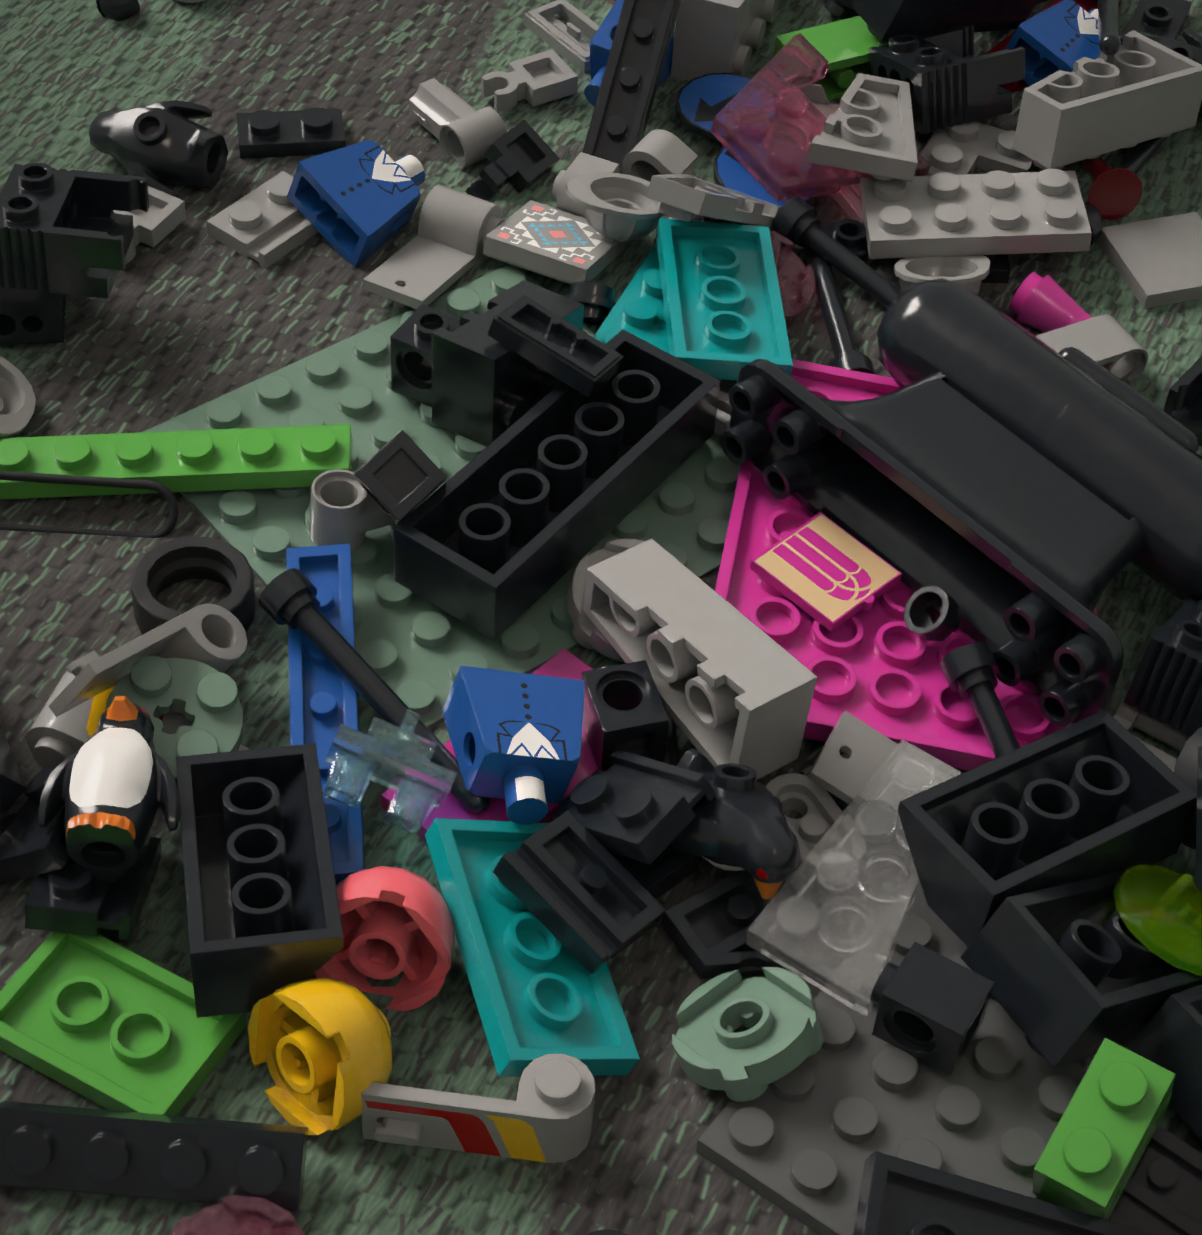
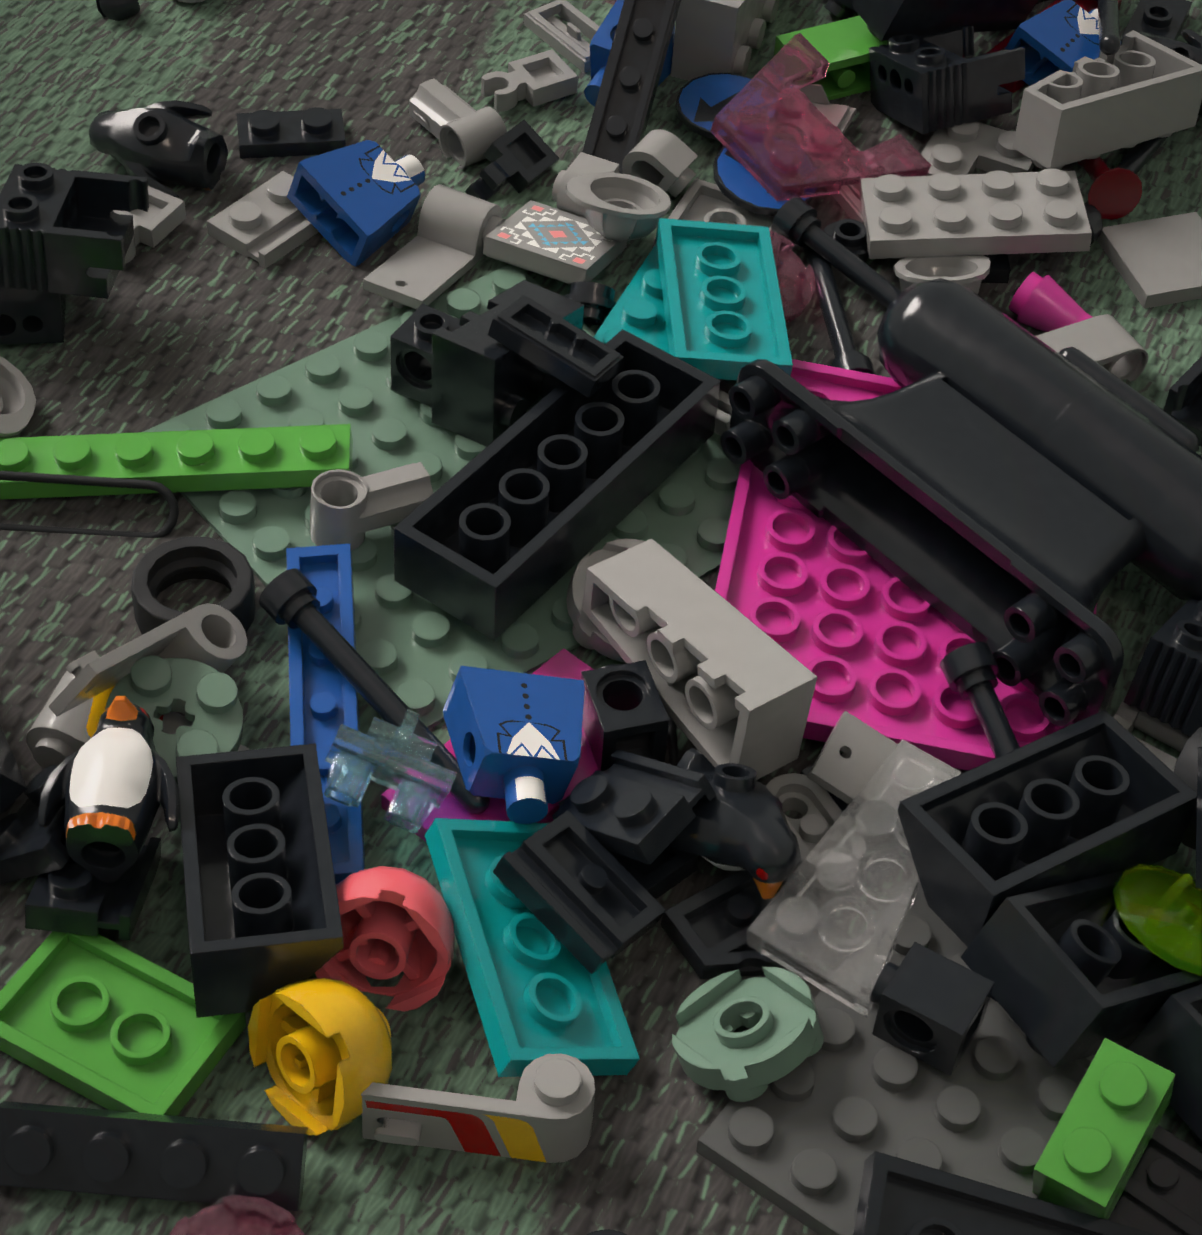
(400, 477): black brick -> none
(694, 198): light grey wing -> none
(825, 571): piece -> none
(870, 131): light grey wing -> none
(922, 620): black hinge -> none

